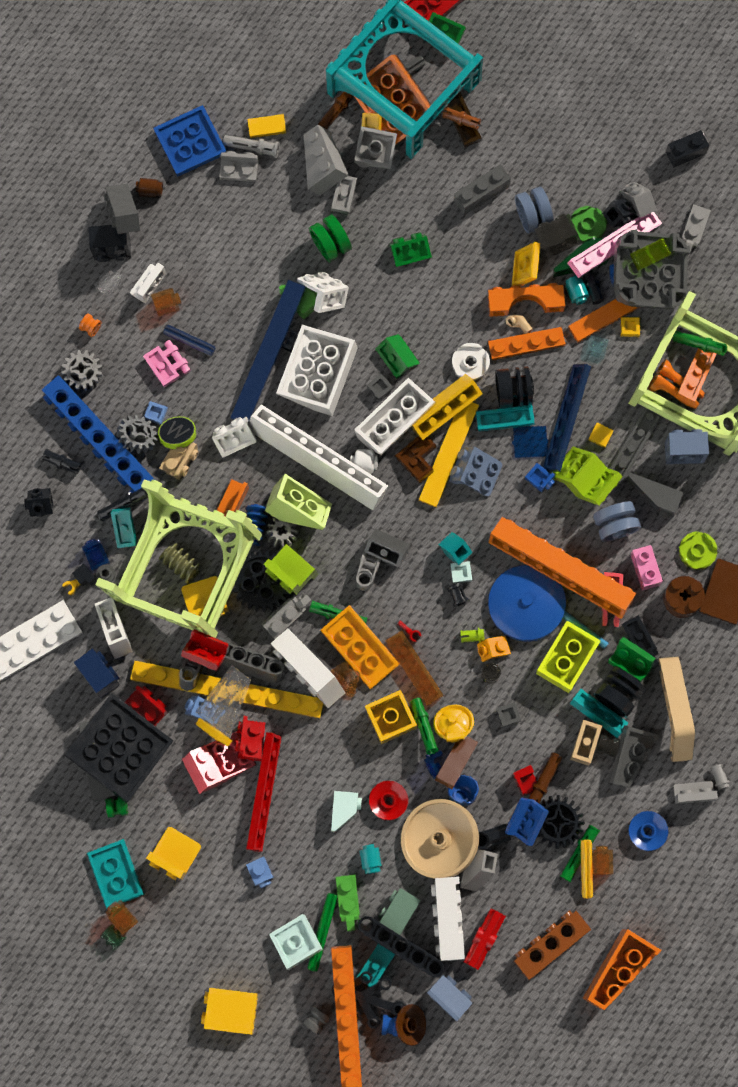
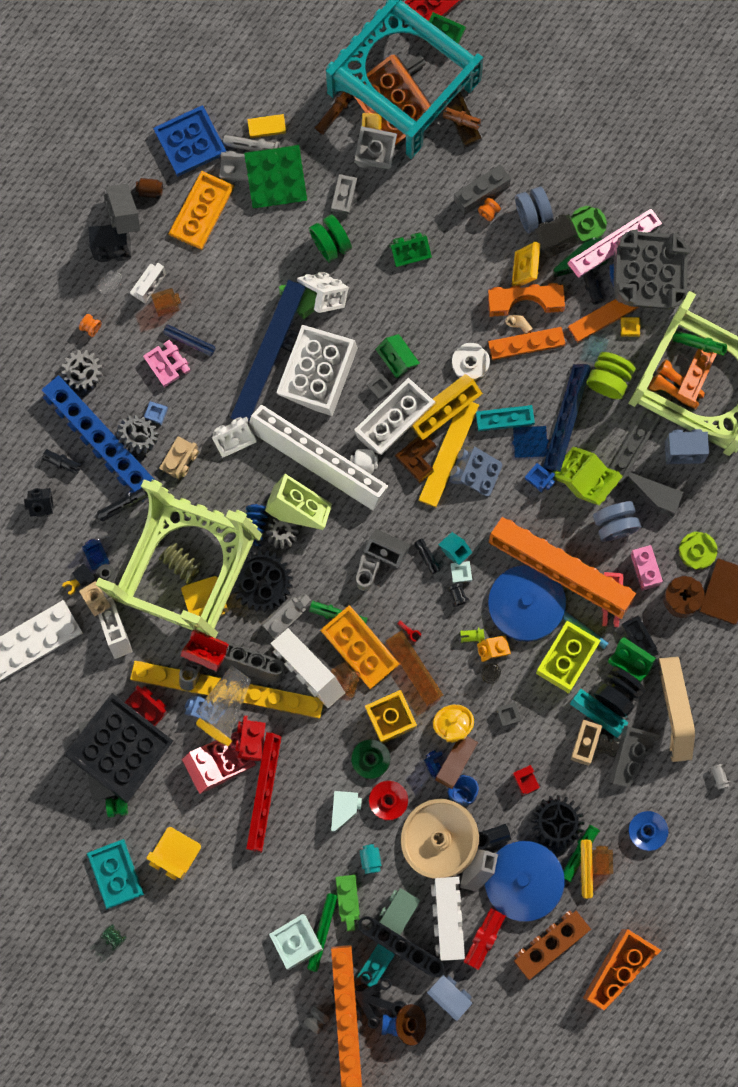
(95, 599): none -> tan brick
(95, 671): dark blue brick -> none
(121, 916): clear orange brick -> none
(124, 527): teal plate -> none
(177, 432): tile -> none
(201, 210): none -> light orange tile
(229, 1011): yellow brick -> none
(233, 497): orange panel -> none
(260, 872): medium blue bracket -> none
(275, 176): none -> green plate
(290, 570): lime bracket -> none
(323, 160): light grey wedge -> none
(361, 763): none -> dark green dish
(421, 718): green pin -> none
(427, 556): none -> black axle
(489, 209): none -> orange wheel
(514, 387): black wheel -> none
(526, 881): none -> blue dish
(527, 821): blue bracket -> none
(546, 776): reddish brown pin -> none
(576, 290): teal brick -> none
(601, 435): yellow tile -> none
(610, 375): none -> lime wheel
(619, 212): black brick -> none
(640, 198): light grey slope -> none
(650, 254): clear neon green tile -> none
(687, 148): black brick -> none
(694, 792): light grey bracket -> none
(695, 226): light grey hinge -> none

